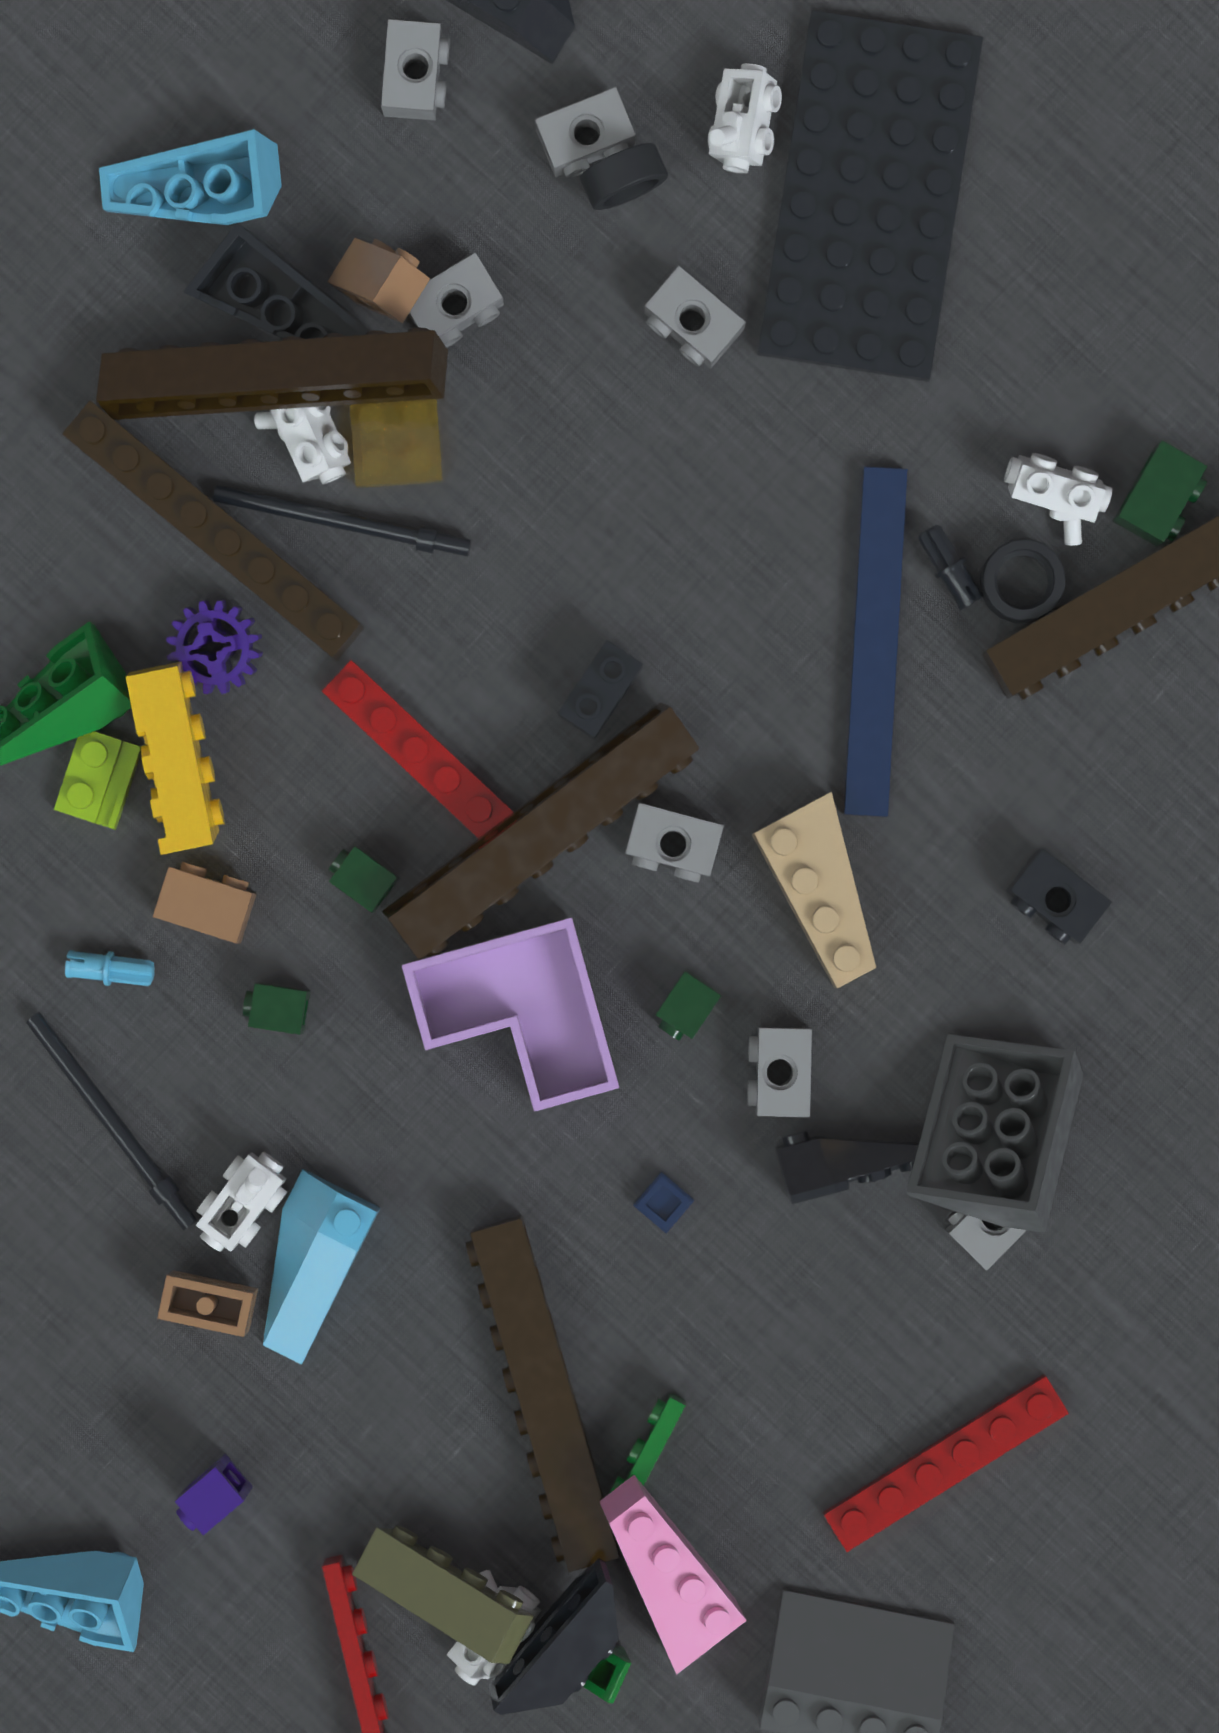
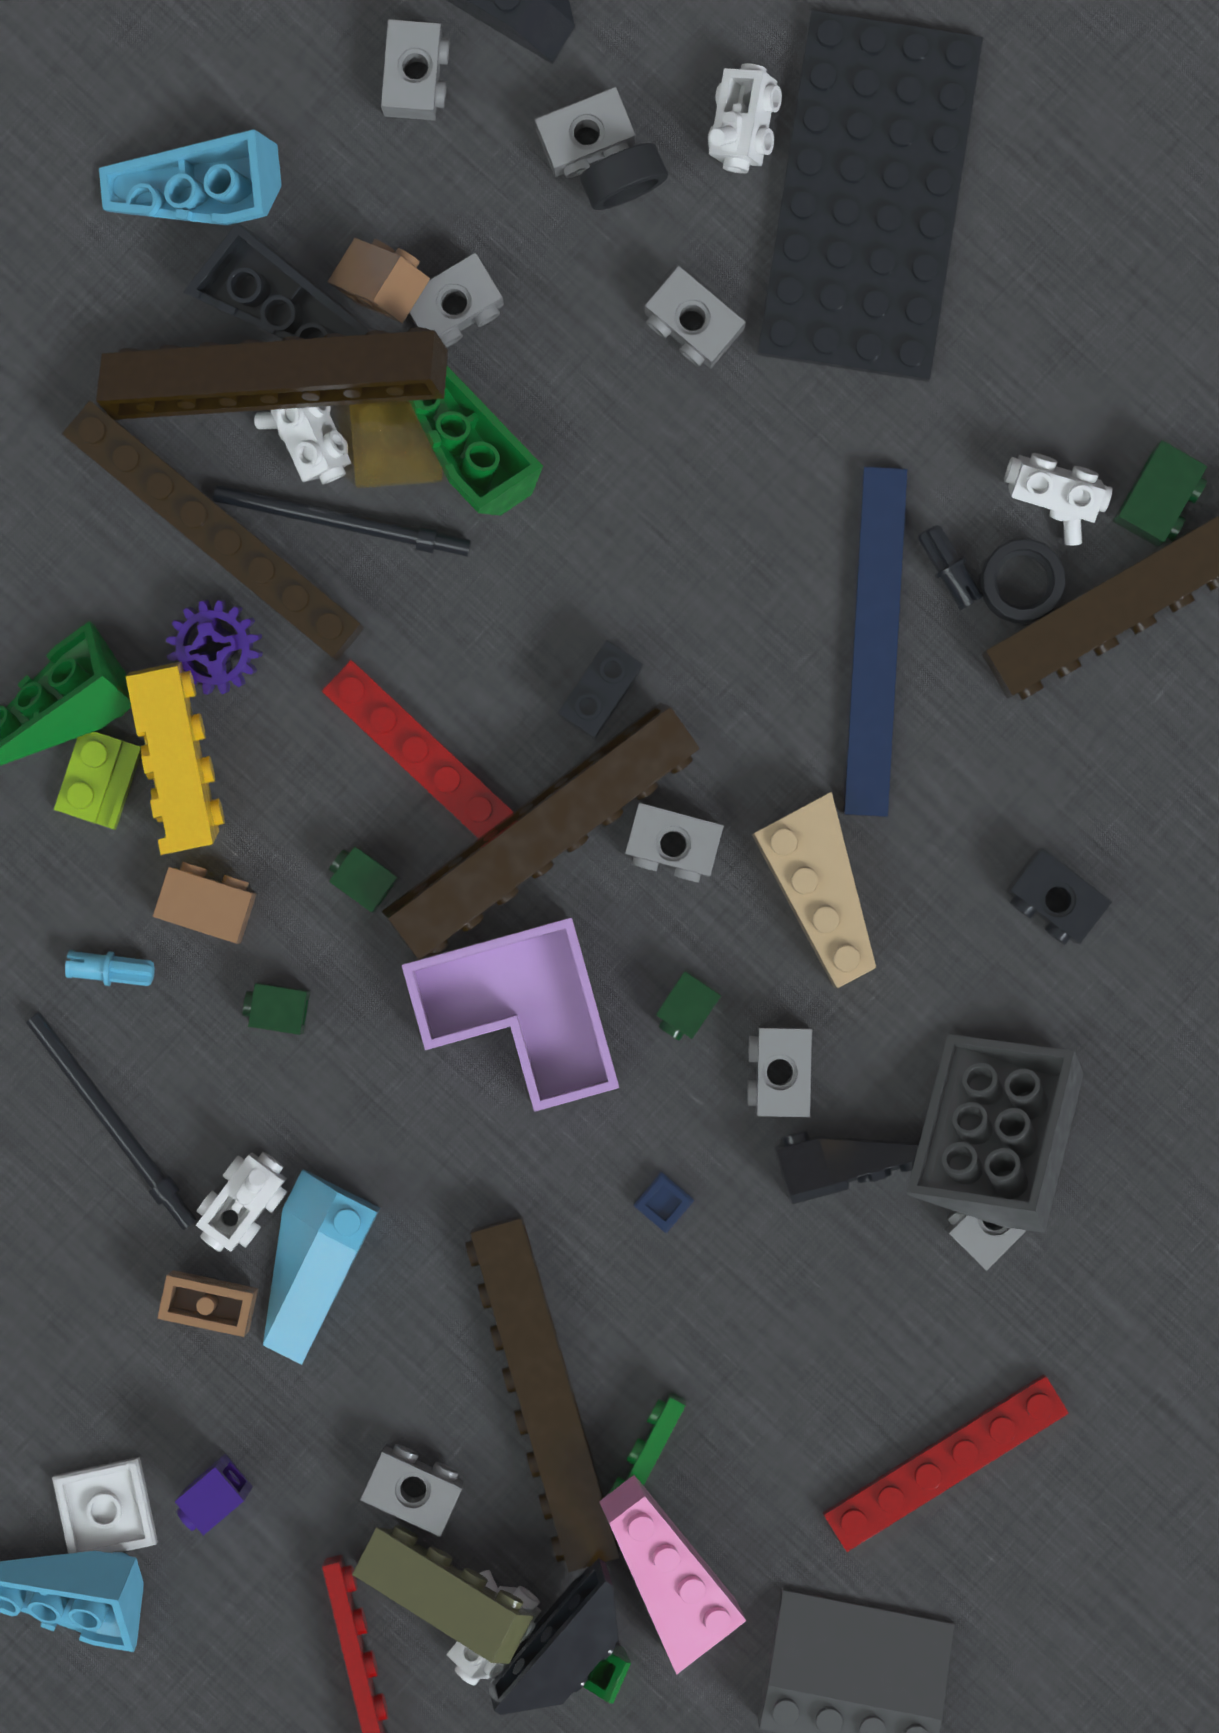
(105, 1508): none -> white tile
(426, 1511): none -> light grey brick
(477, 449): none -> green wedge

